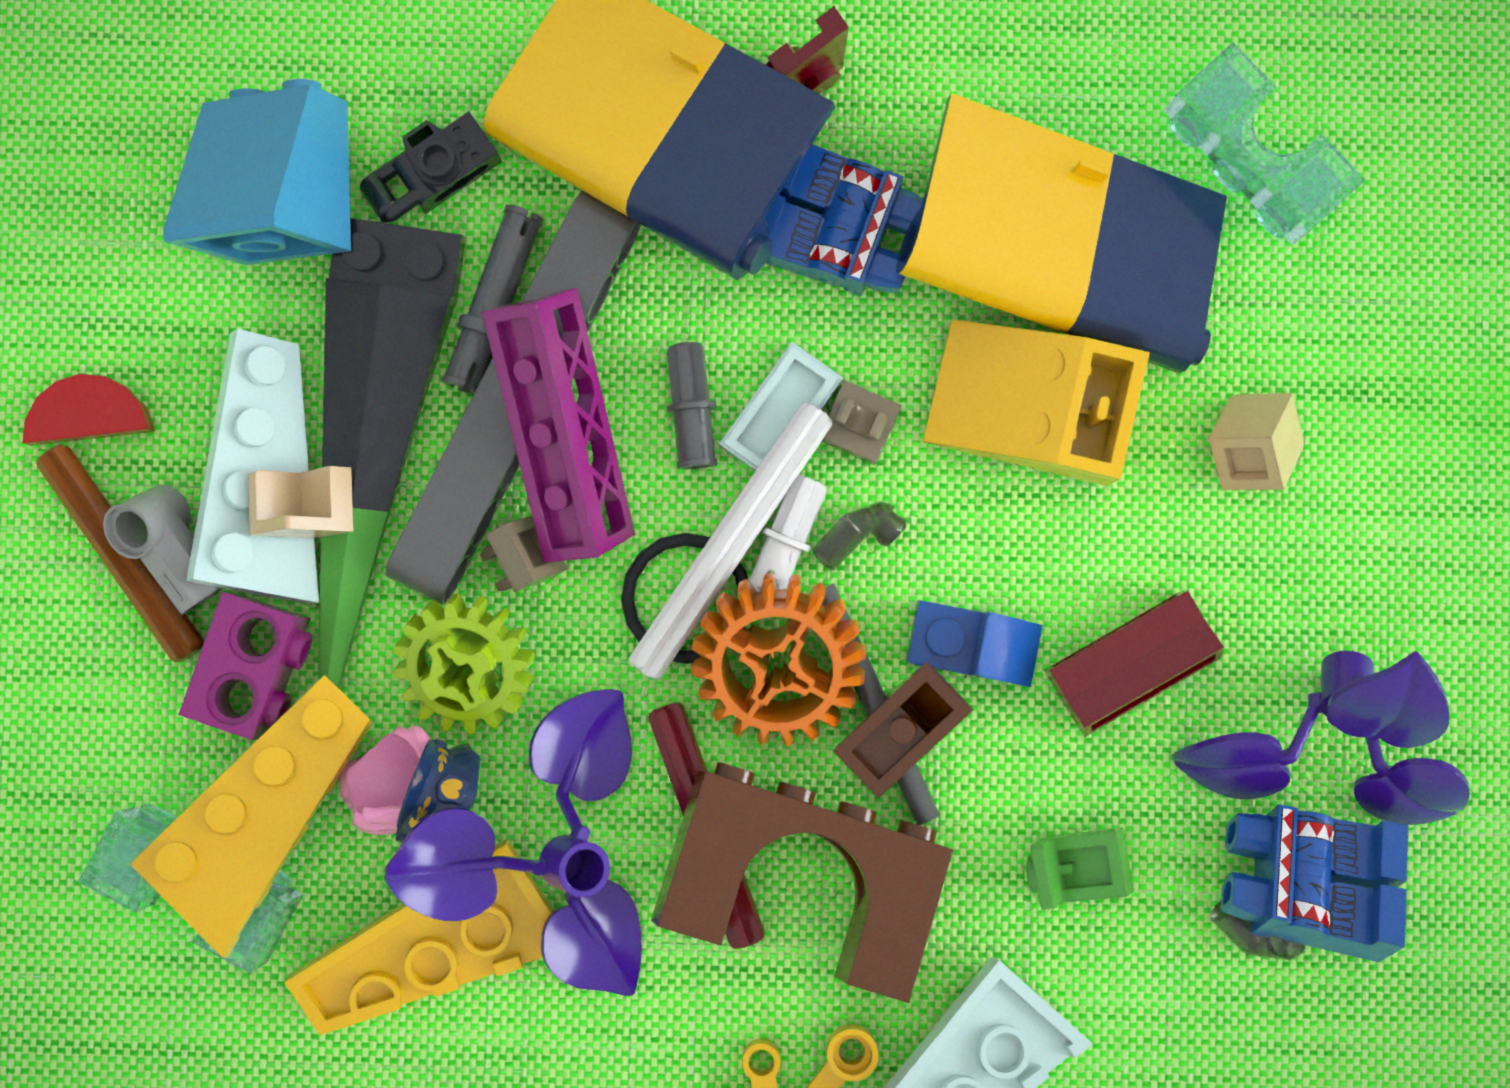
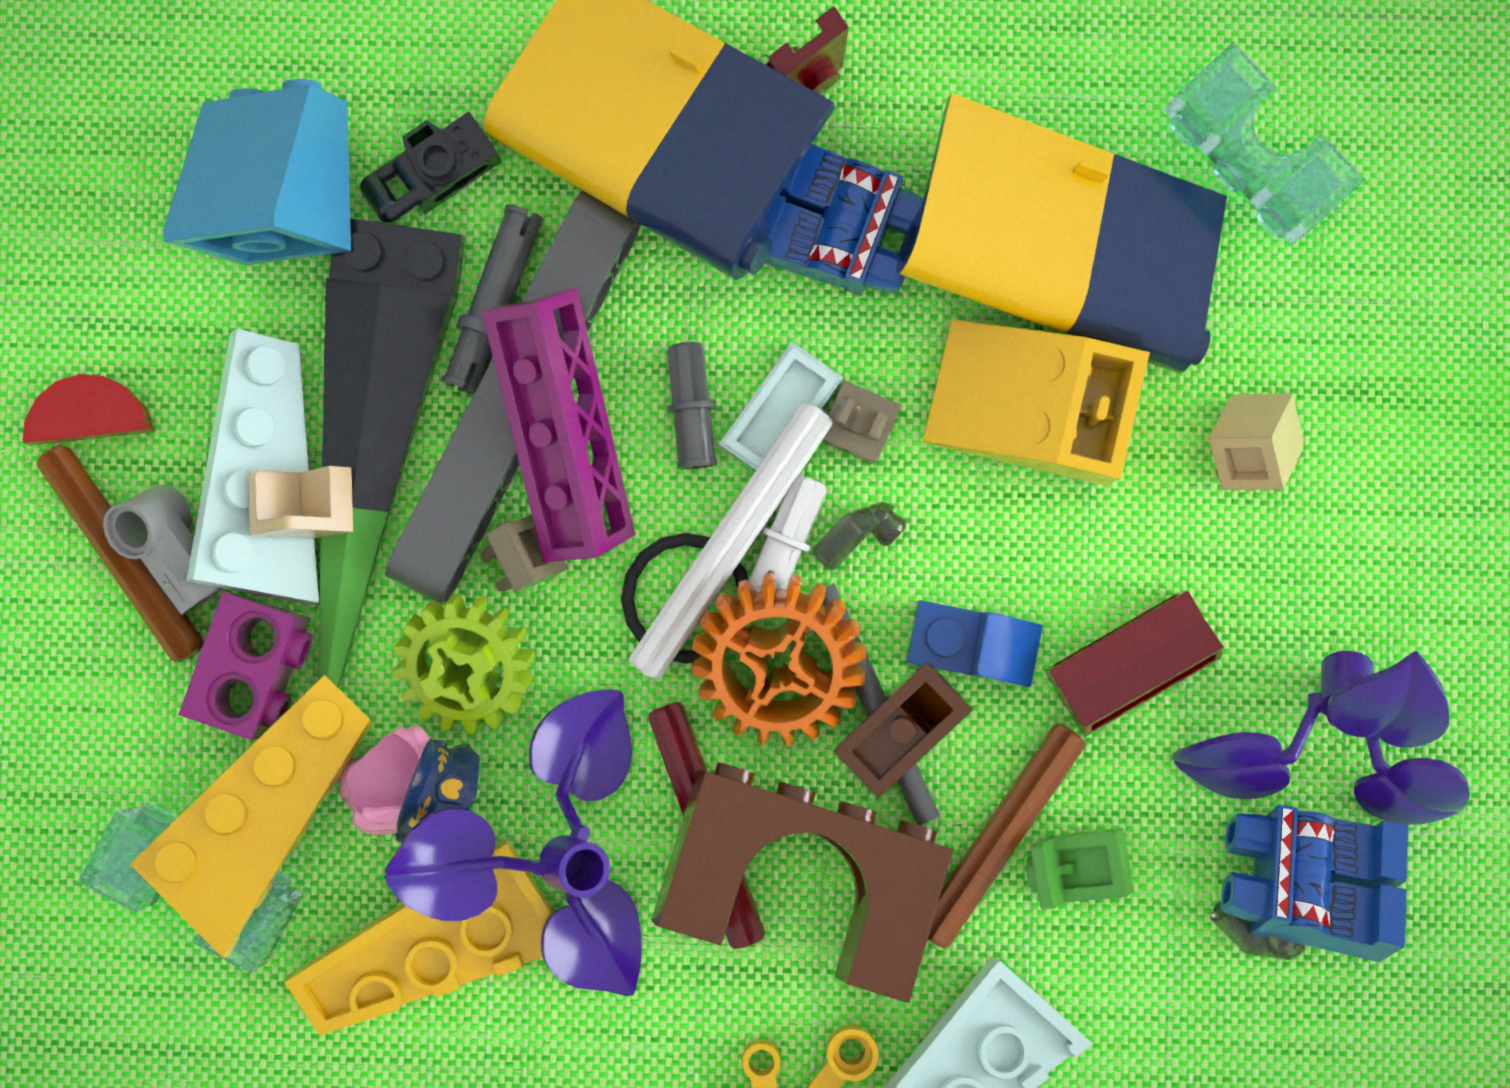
(1004, 832): none -> dark orange axle

